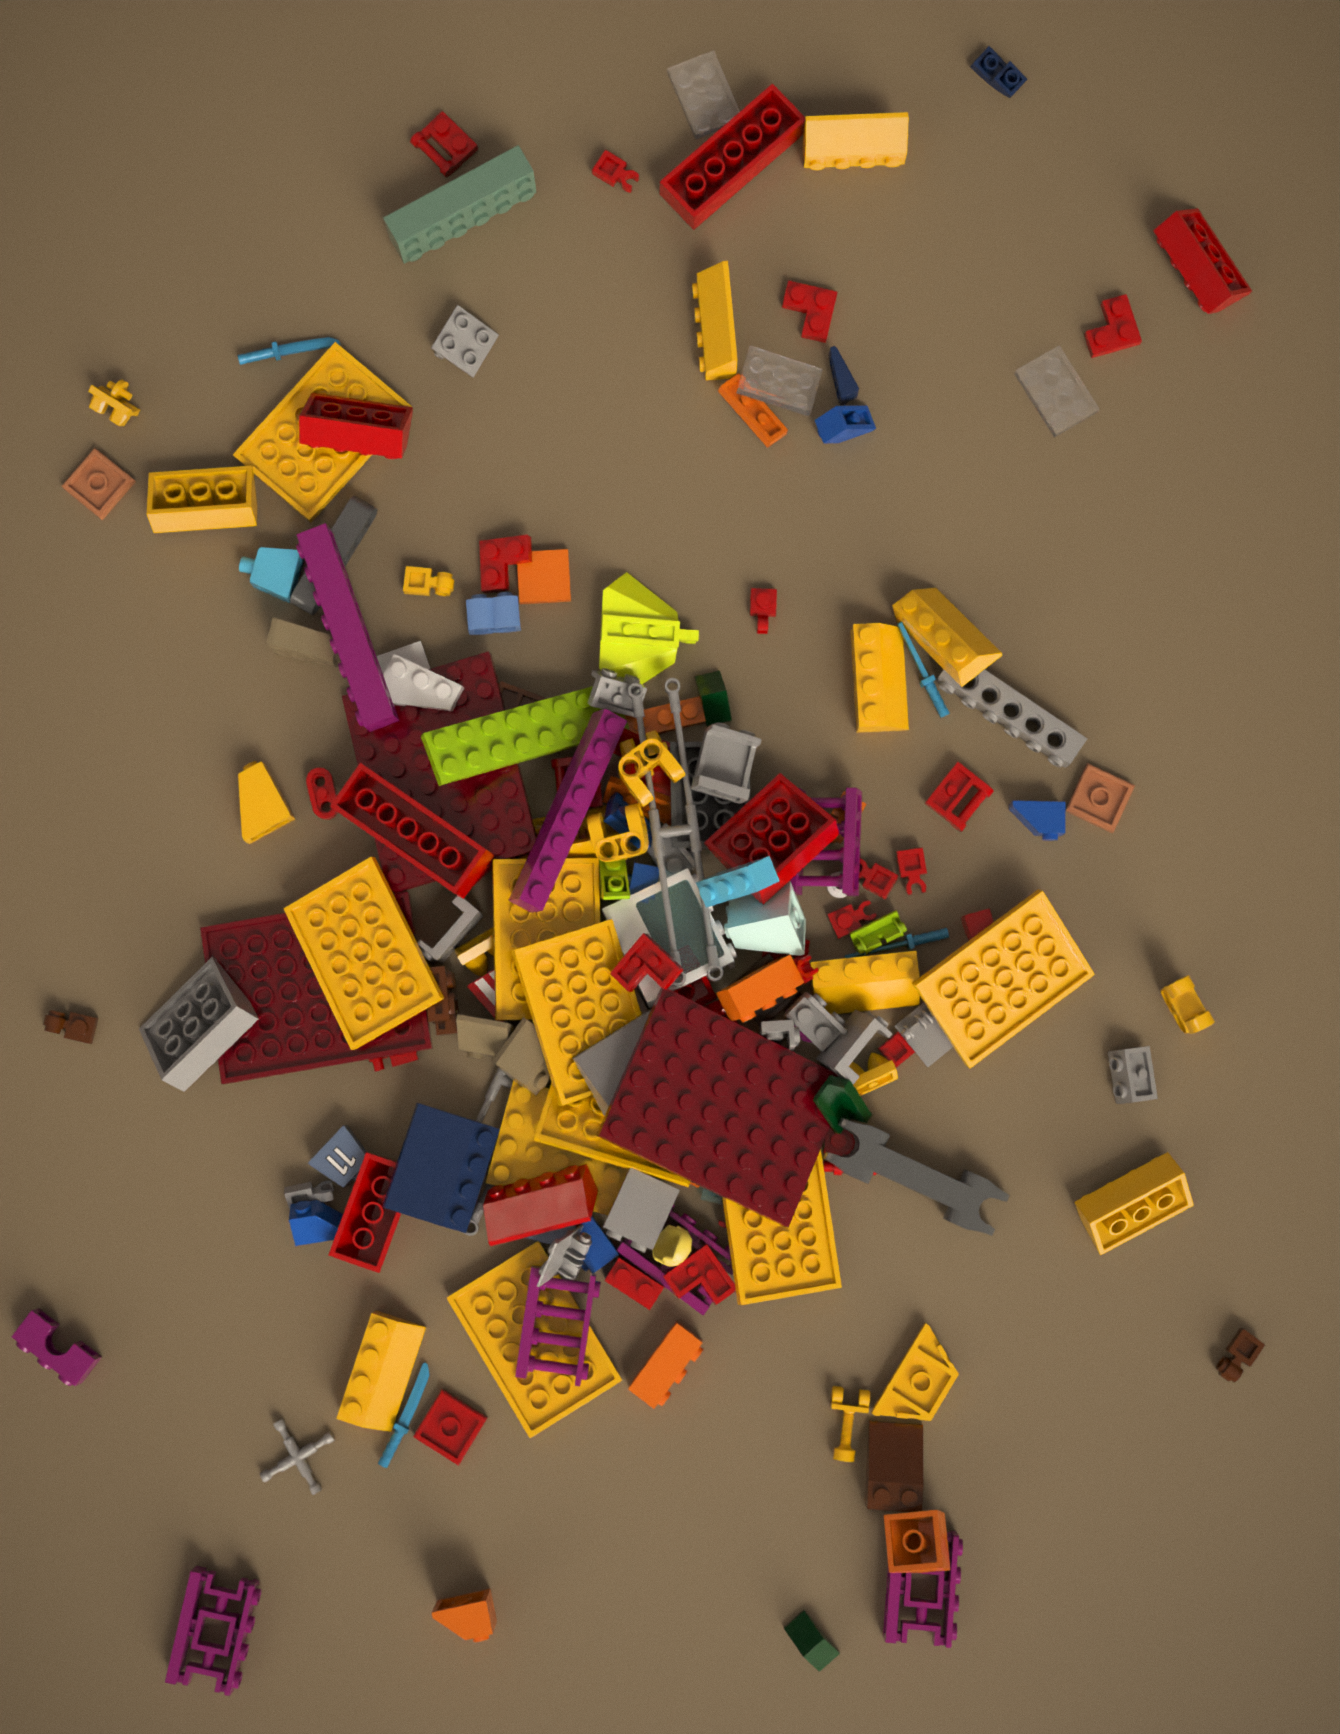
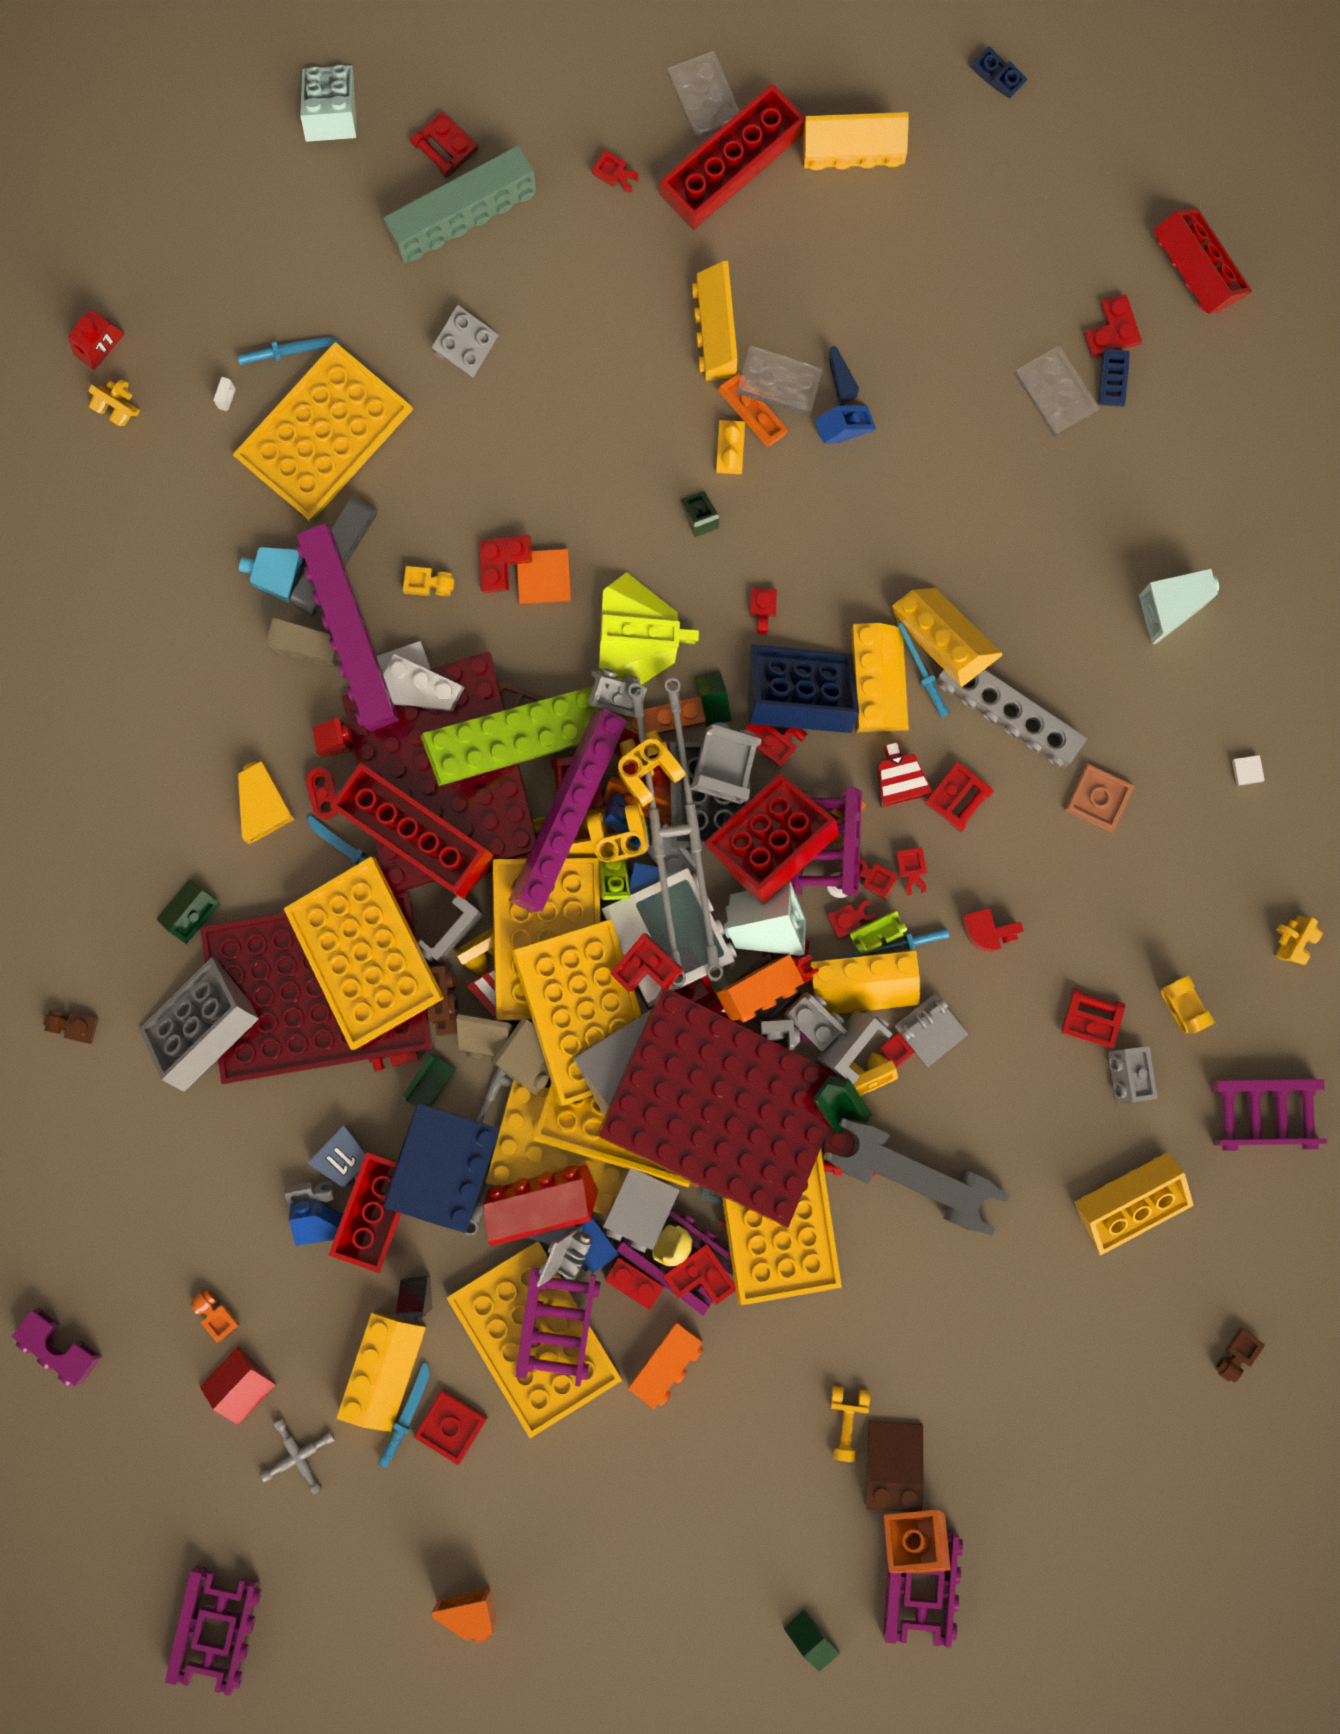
(93, 338): none -> red torso
(98, 484): nougat tile -> none
(187, 911): none -> dark green panel
(202, 499): yellow slope -> none
(218, 1321): none -> orange plate
(224, 394): none -> white tile
(236, 1386): none -> red slope
(328, 103): none -> light aqua slope
(332, 738): none -> red slope
(355, 425): red slope -> none
(356, 855): none -> dark azure sword
(414, 1298): none -> black slope
(428, 1081): none -> dark green panel
(493, 614): medium blue brick -> none
(700, 513): none -> dark green slope
(730, 447): none -> yellow tile
(737, 881): medium azure brick -> none
(775, 745): none -> red plate
(802, 689): none -> dark blue slope
(816, 303): red plate -> none
(900, 778): none -> red torso
(918, 1381): yellow wing -> none
(1003, 978): yellow plate -> none
(1041, 817): blue slope -> none
(1089, 1026): none -> red plate
(1113, 356): none -> dark blue slope
(1175, 600): none -> light aqua slope
(1248, 770): none -> white tile
(1280, 1088): none -> magenta fence
(1295, 938): none -> yellow hips

